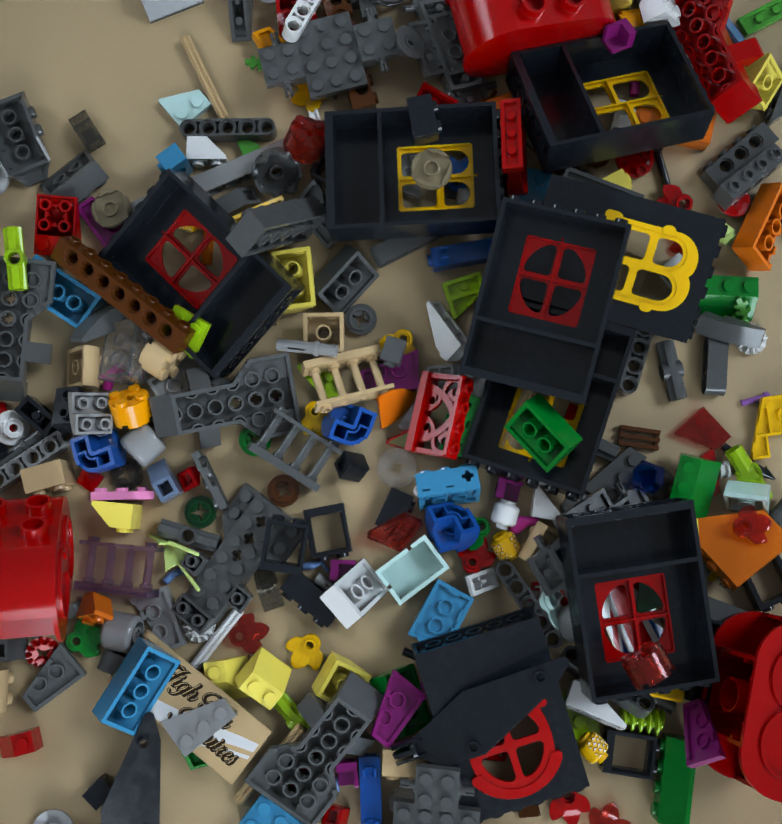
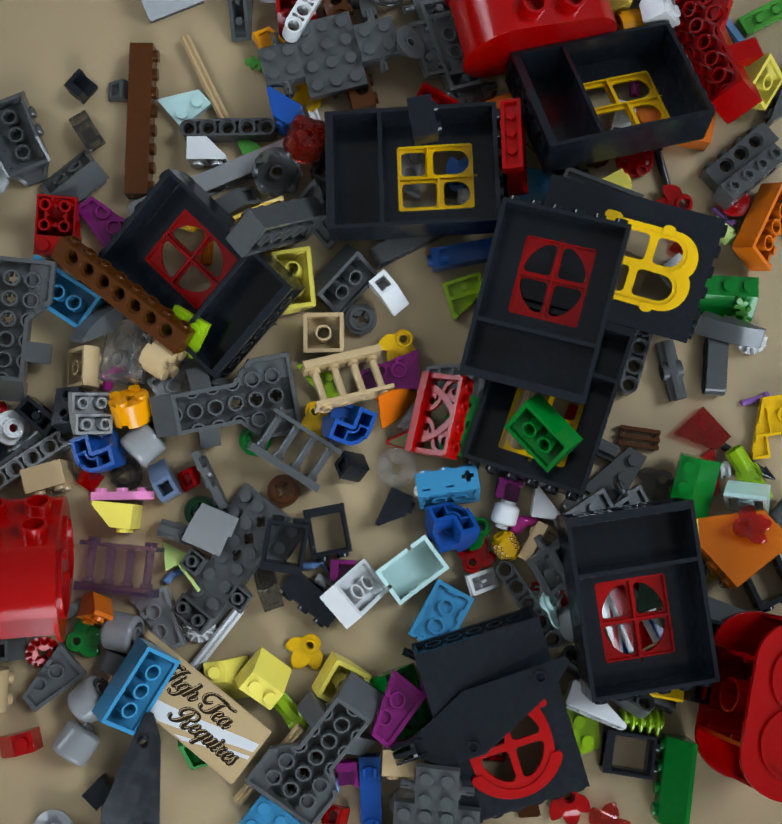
(15, 245): lime piece -> none
(76, 742): none -> light grey head
(80, 86): none -> black panel
(85, 696): none -> light grey head
(111, 208): dark tan tile -> none
(118, 91): none -> dark grey slope
(141, 120): none -> reddish brown brick
(164, 541): yellowish green piece -> none
(173, 159): dark azure brick -> none
(198, 725): light grey wing -> none
(210, 529): none -> light grey slope
(251, 631): clear red plate -> none
(283, 110): none -> blue slope
(315, 348): light grey pin -> none
(388, 292): none -> white slope
(393, 352): dark grey brick -> none
(396, 531): clear red wing -> none
(431, 169): dark tan tile -> none
(446, 333): white slope -> none
(592, 747): yellow head -> none
(618, 36): magenta panel -> none
(647, 477): clear blue panel -> none
(647, 665): clear red brick -> none
(701, 738): magenta wing -> none
(717, 212): none -> medium lavender piece

